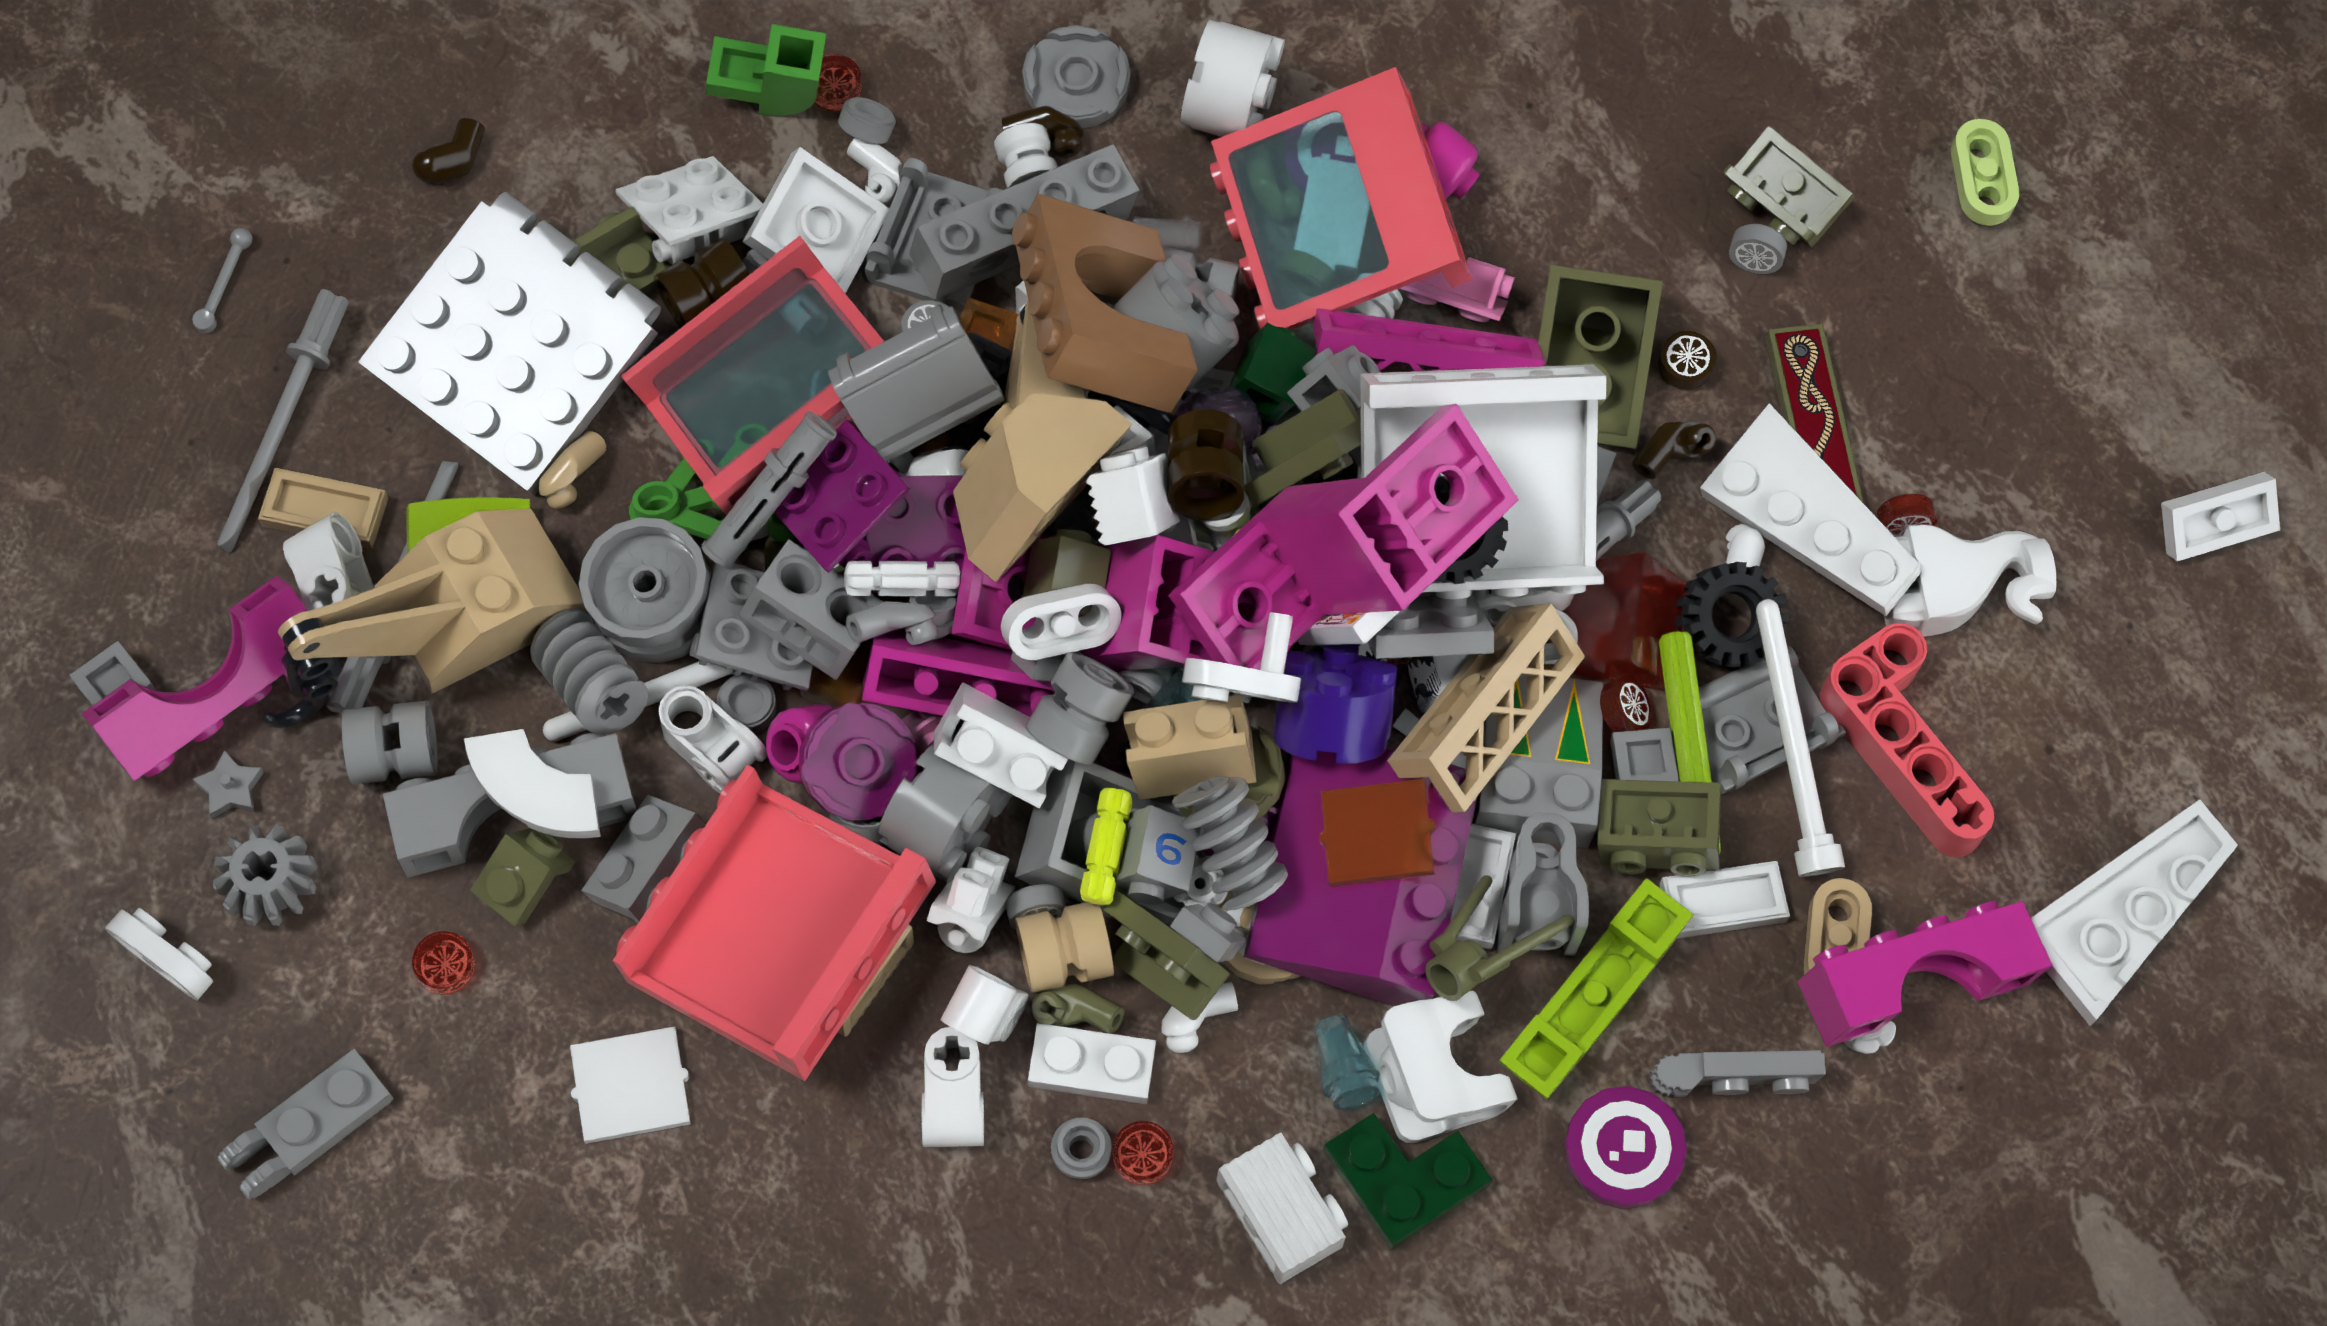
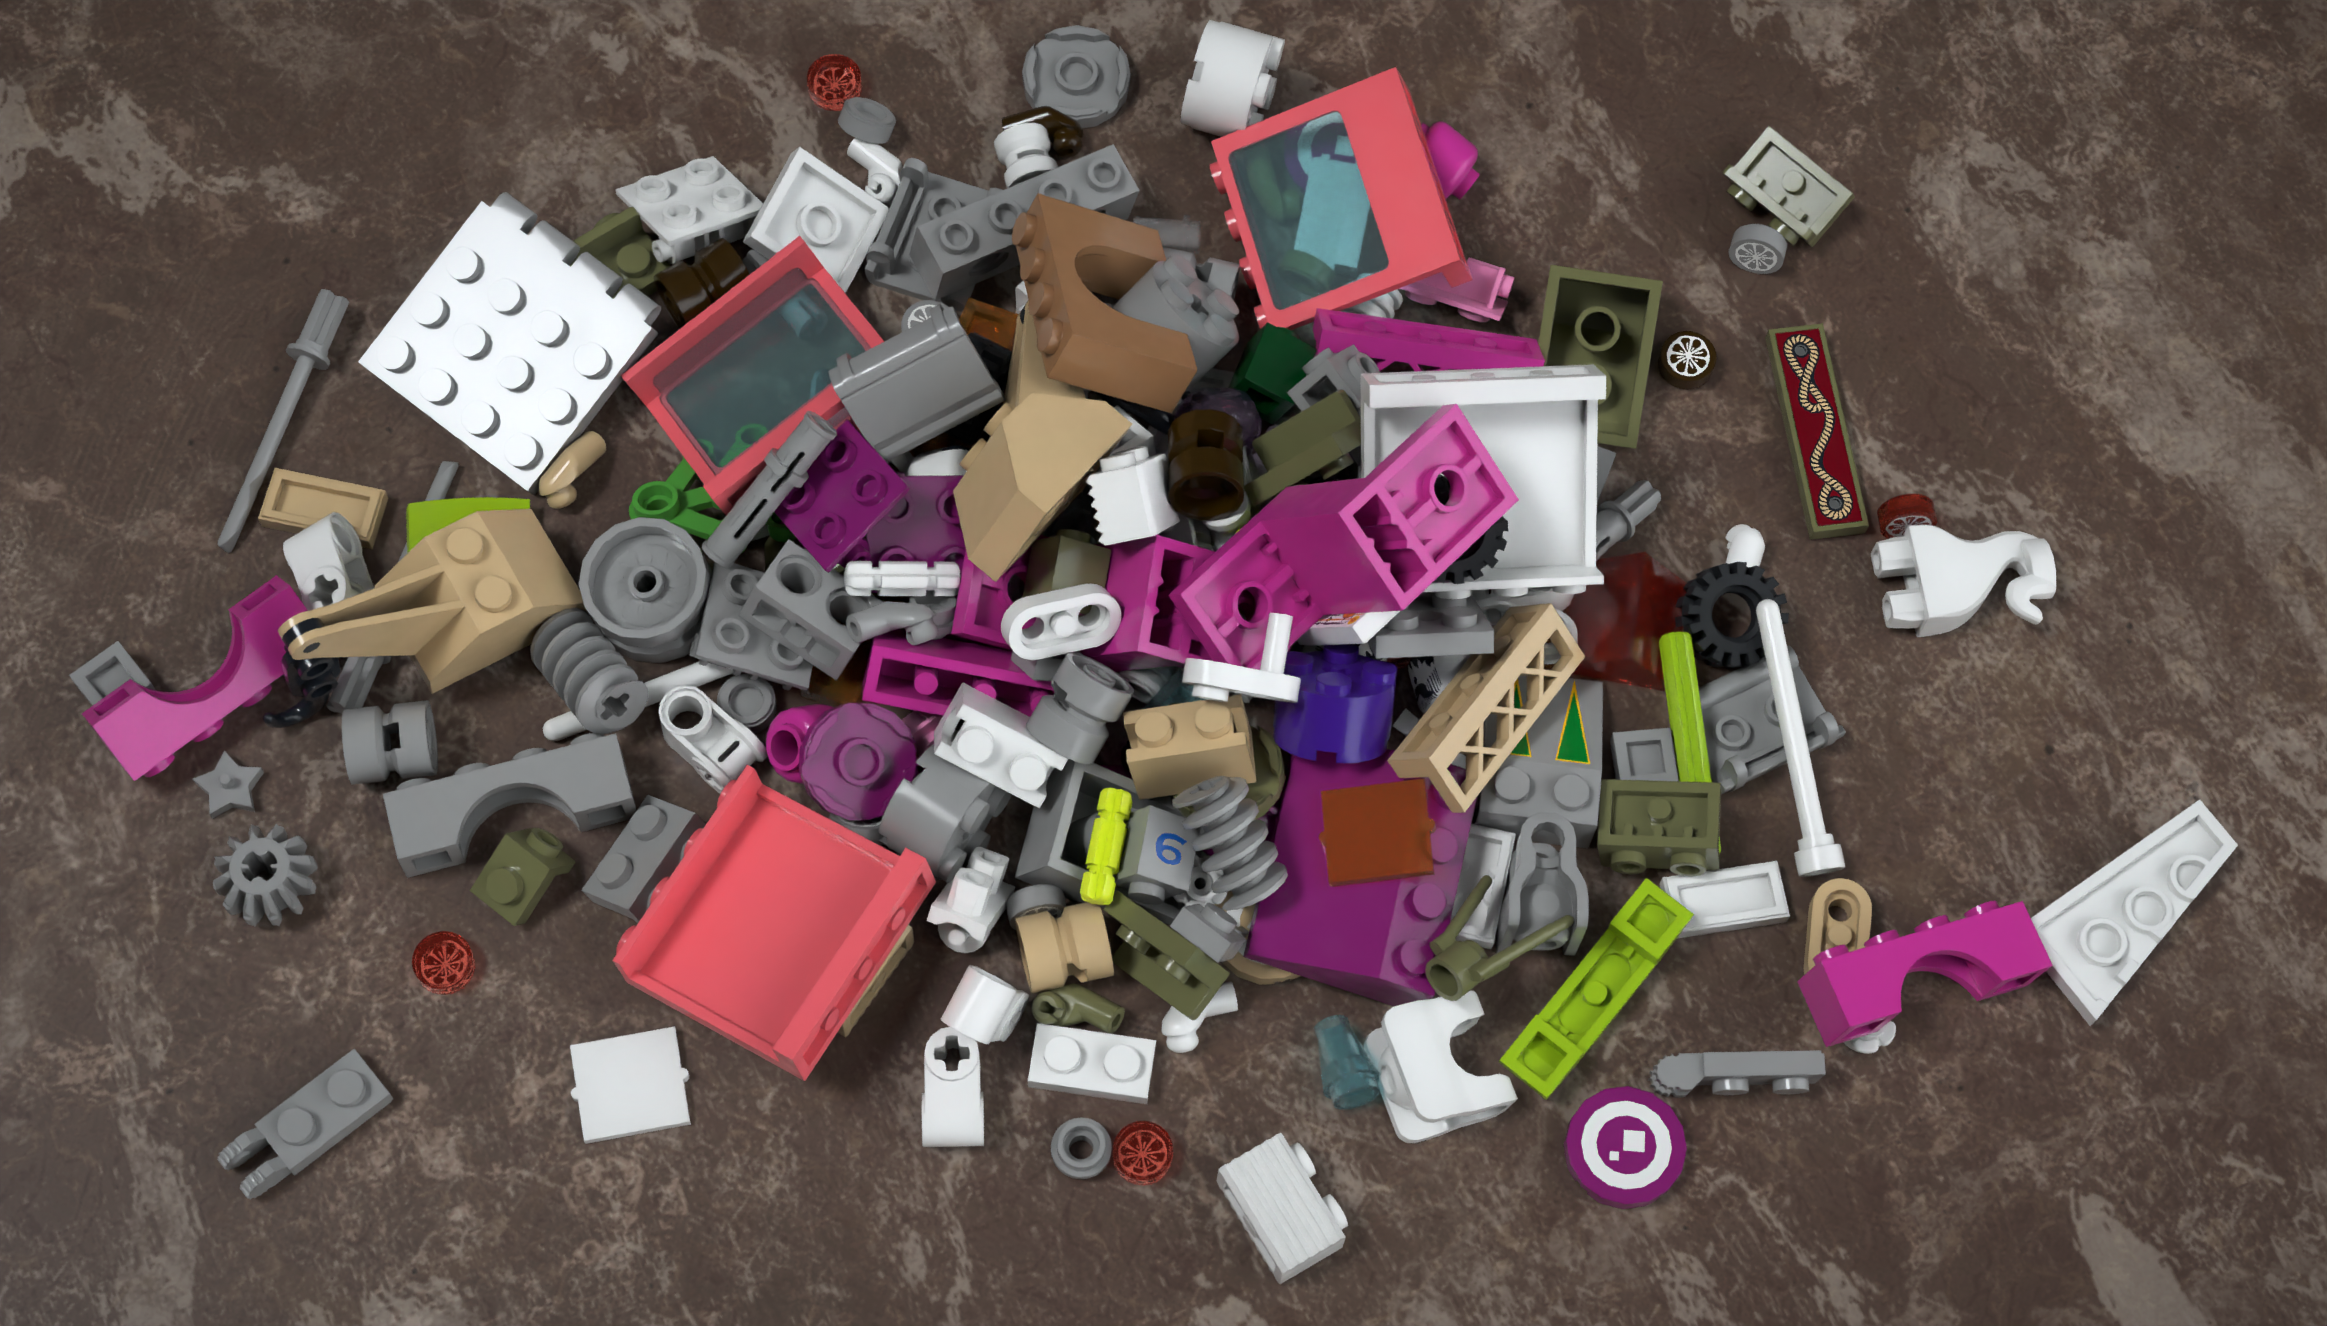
(180, 966): white plate -> none
(204, 319): light grey hinge -> none
(453, 158): dark brown arm -> none
(532, 790): white tile -> none
(775, 76): bright green brick -> none
(1403, 1194): dark green plate -> none
(1625, 705): clear red tile -> none
(1674, 441): dark brown arm -> none
(1807, 510): white wing -> none
(1917, 744): coral beam -> none
(1986, 176): yellowish green plate -> none
(2220, 516): white plate -> none

